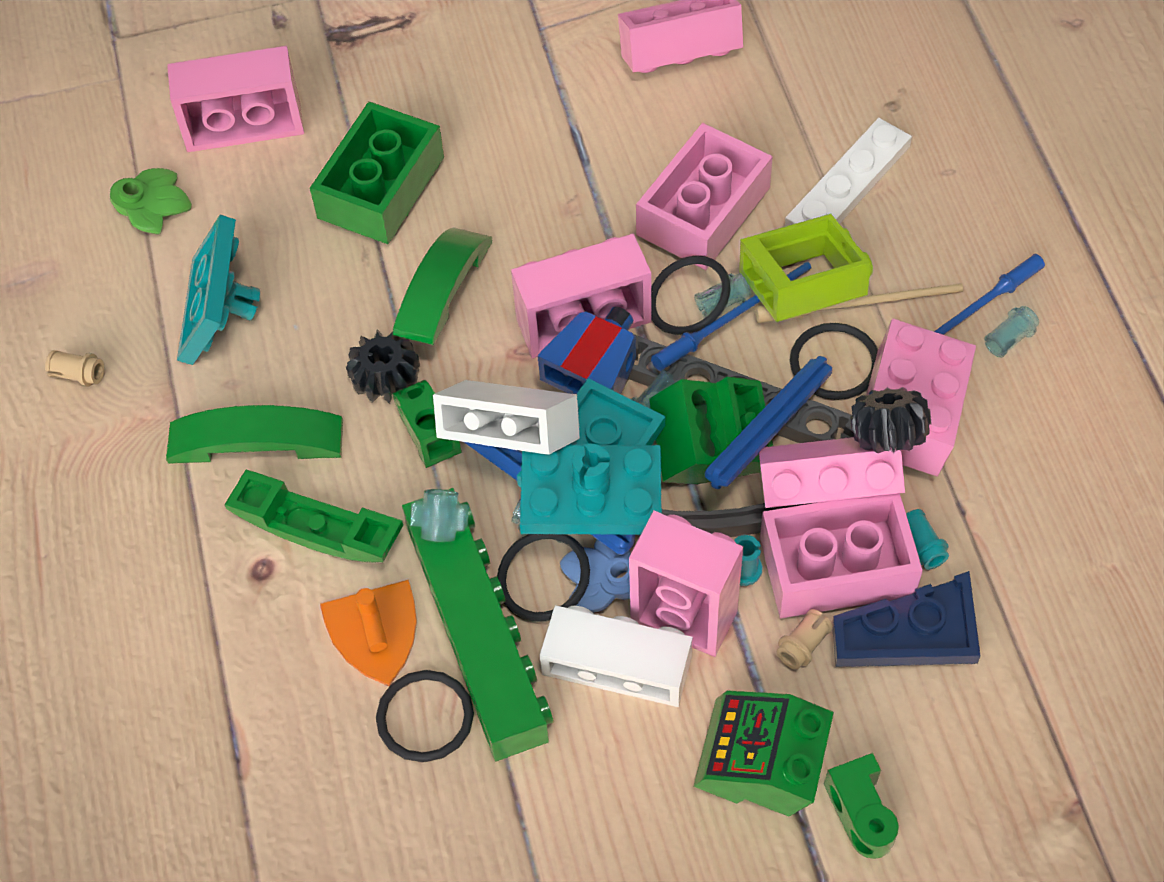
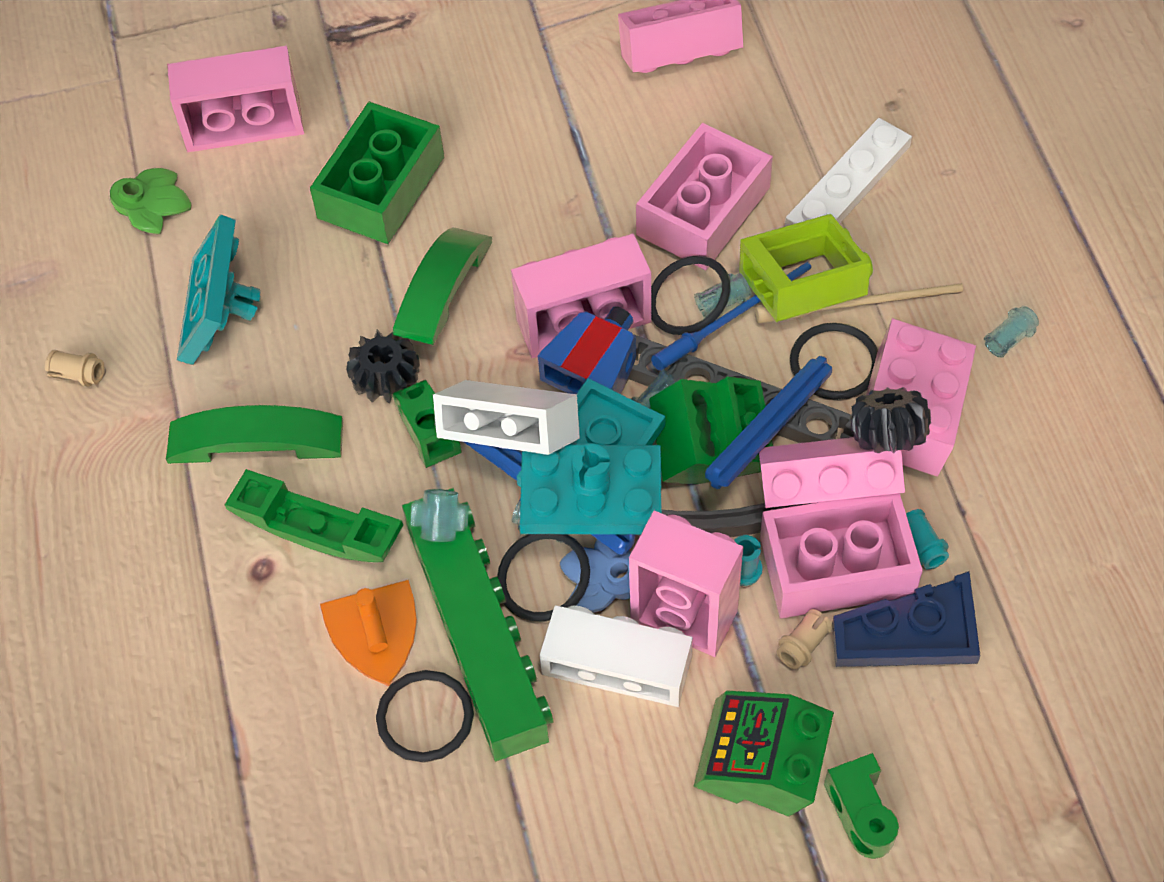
(1006, 283): blue piece -> none

